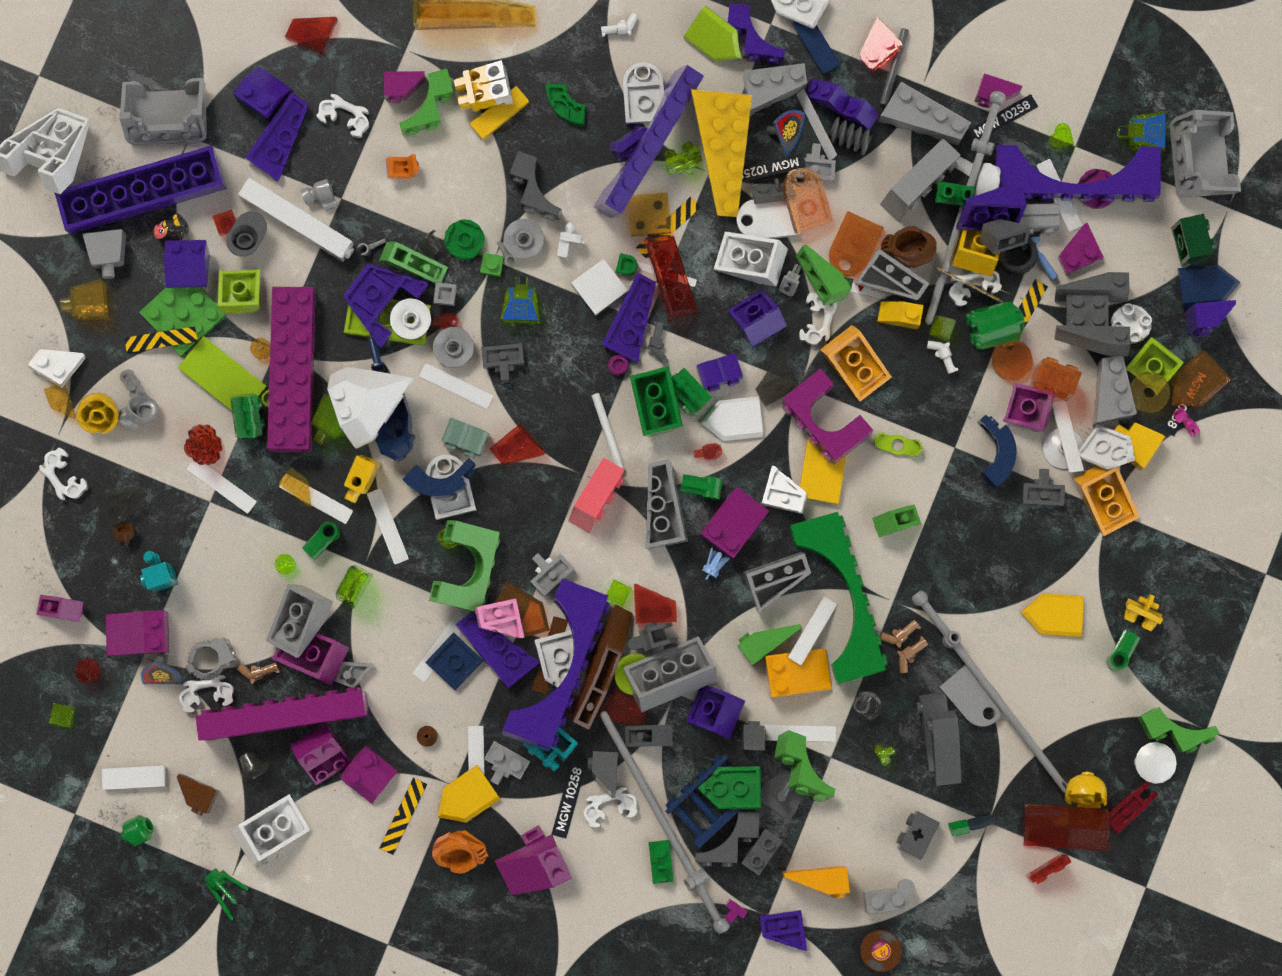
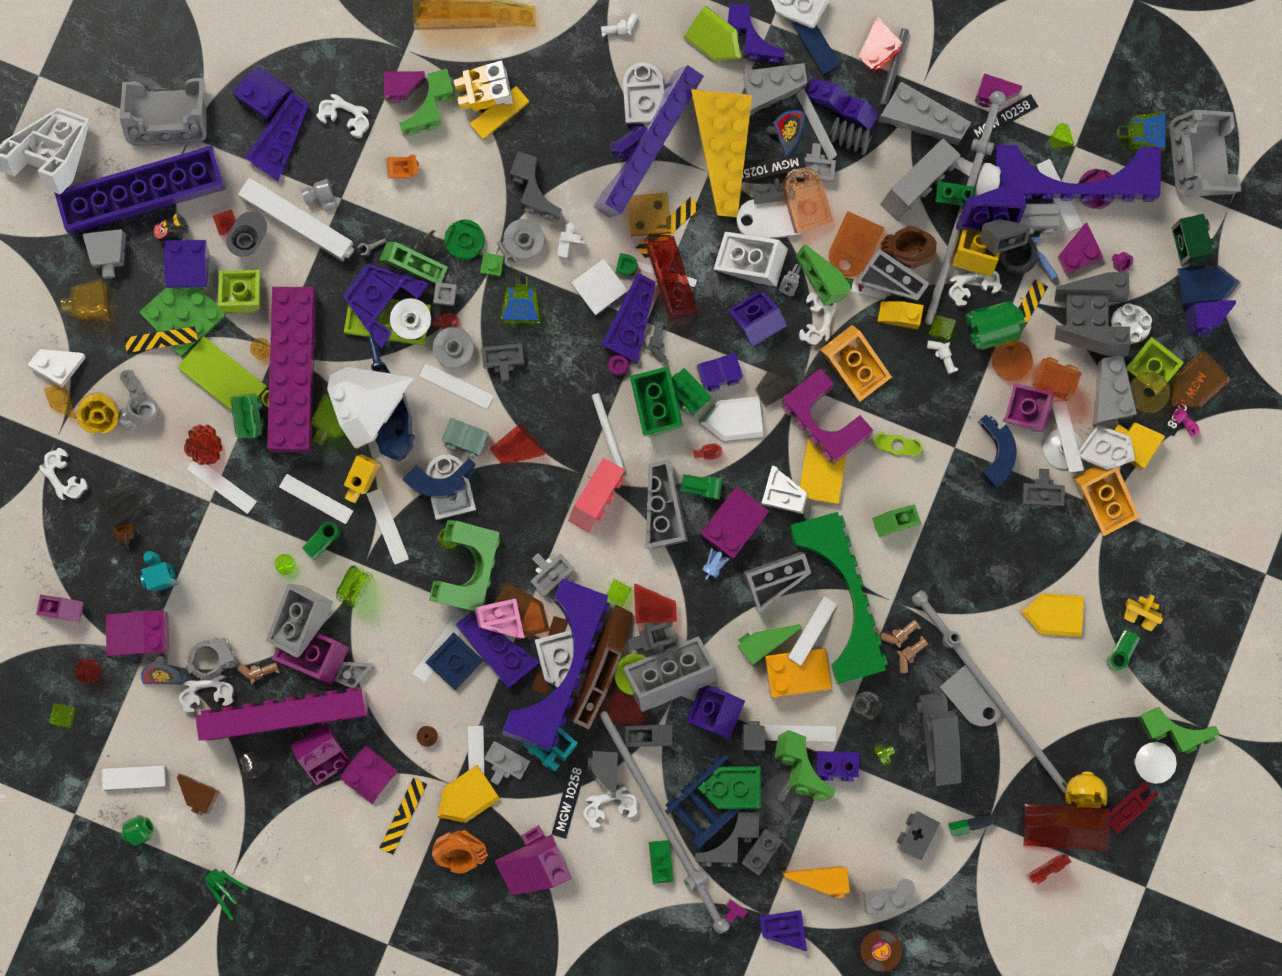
(270, 829): white slope -> none
(297, 485): clear yellow tile -> none
(312, 32): clear red wing -> none
(564, 105): green tile -> none
(683, 161): clear neon green hips -> none
(837, 764): none -> dark purple brick
(969, 284): sticker -> none
(1122, 261): none -> magenta tile

